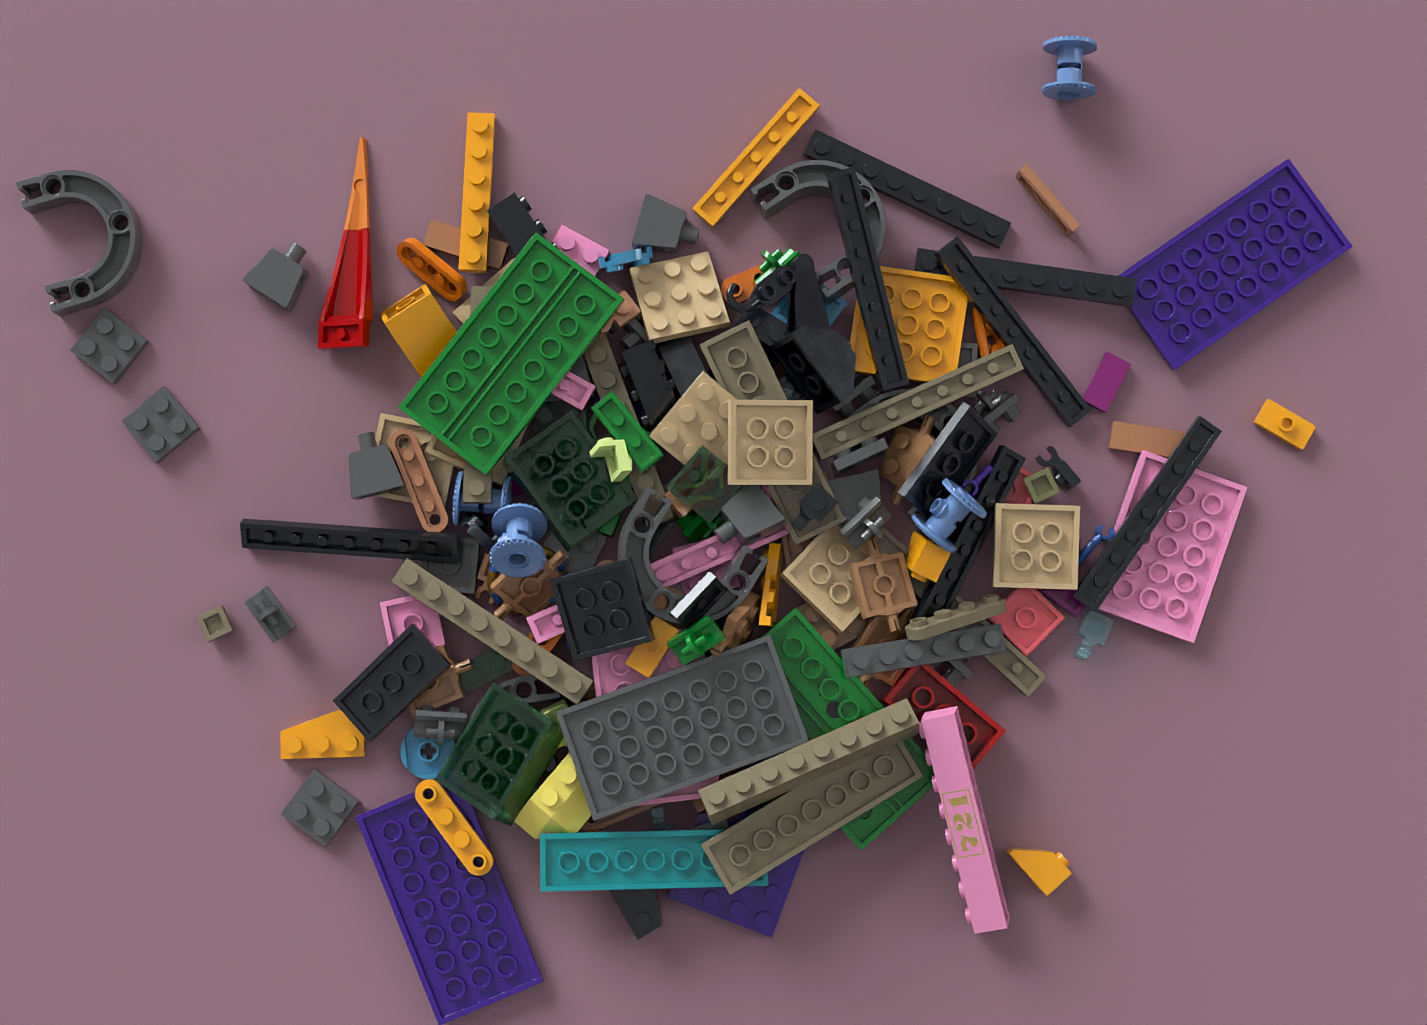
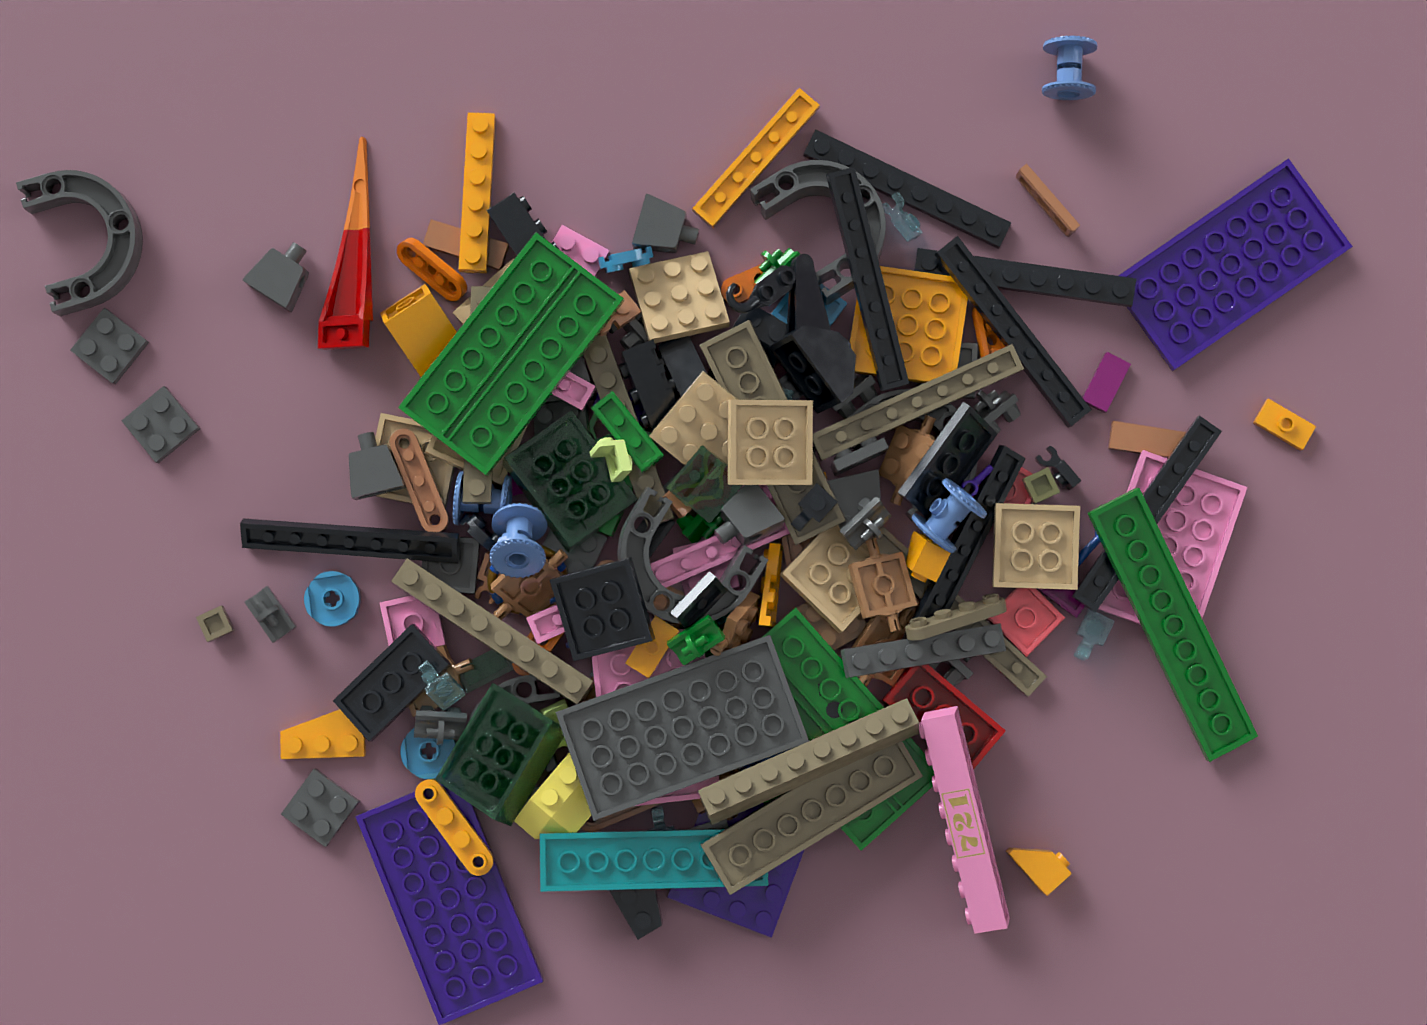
(320, 589): none -> dark azure plate
(442, 689): none -> clear light blue plate
(905, 223): none -> clear light blue plate
(1172, 624): none -> green plate

